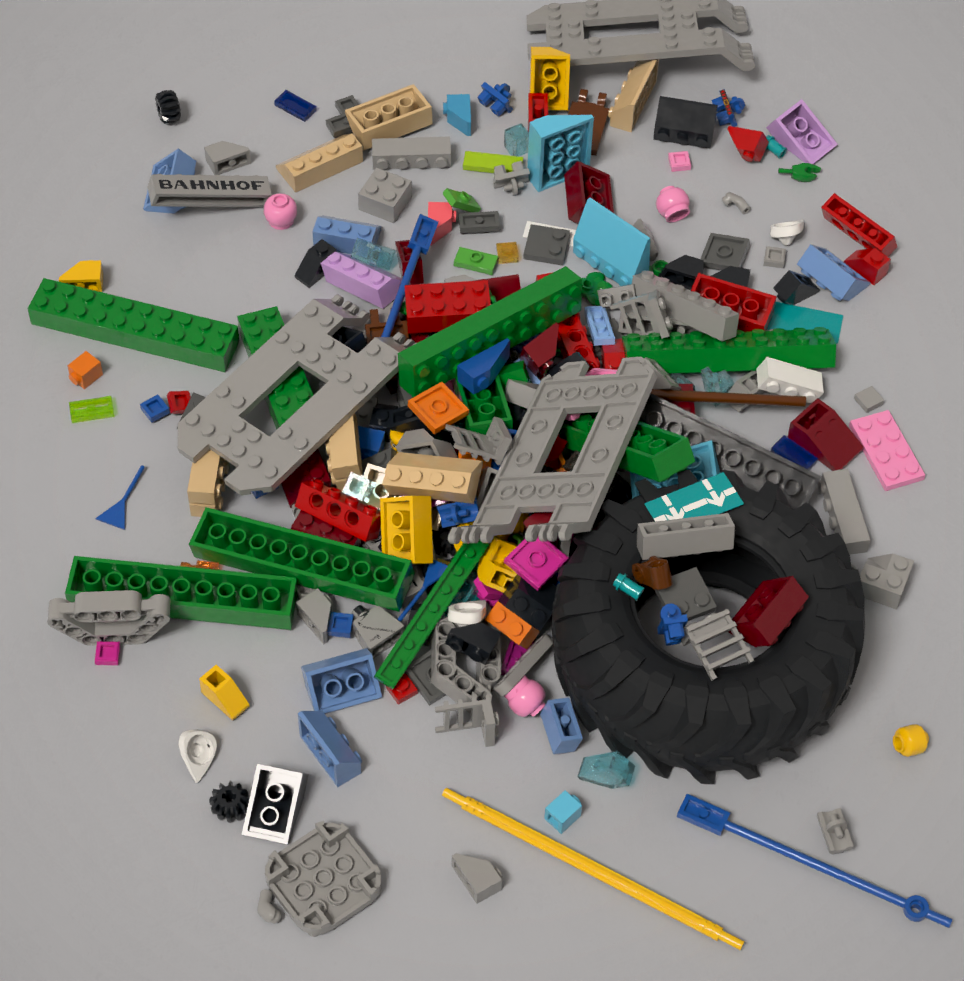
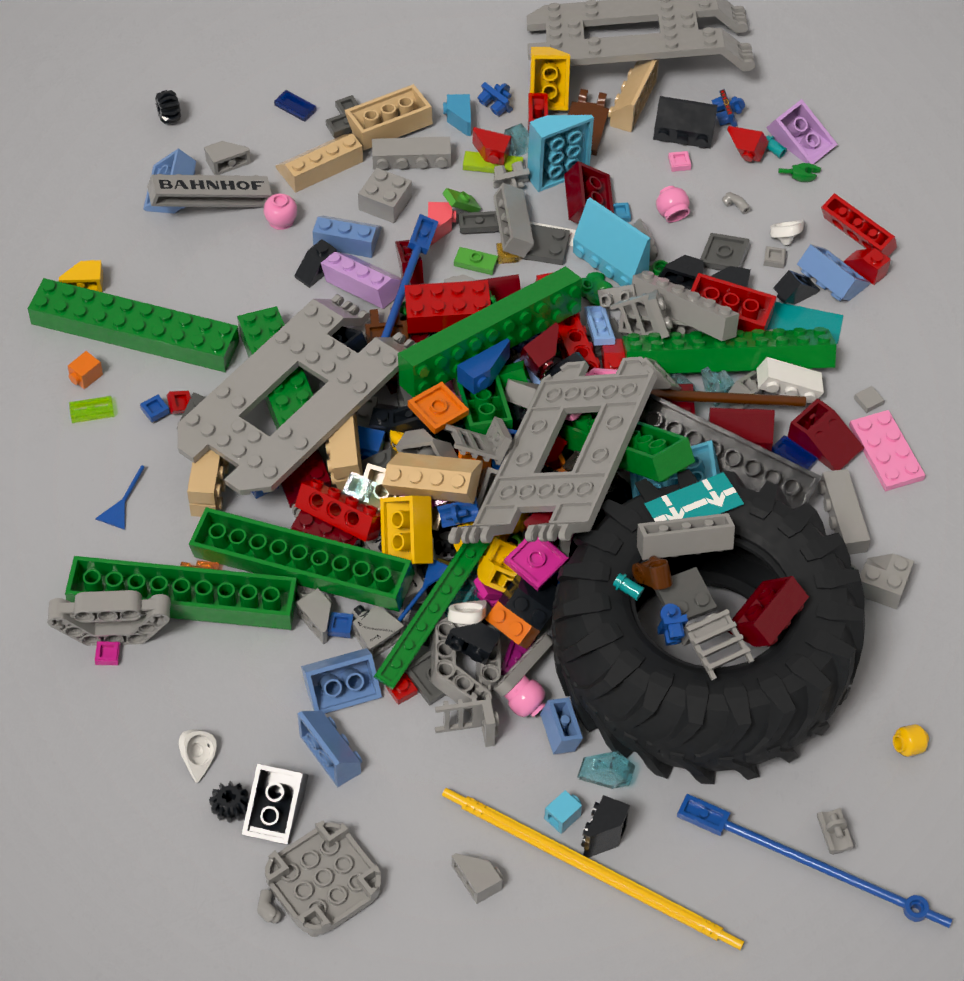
(223, 692): yellow slope -> none
(373, 253): clear light blue slope -> none
(492, 145): none -> red slope
(513, 220): none -> light grey brick
(606, 826): none -> black slope
(622, 210): none -> dark azure tile
(750, 424): none -> dark red slope

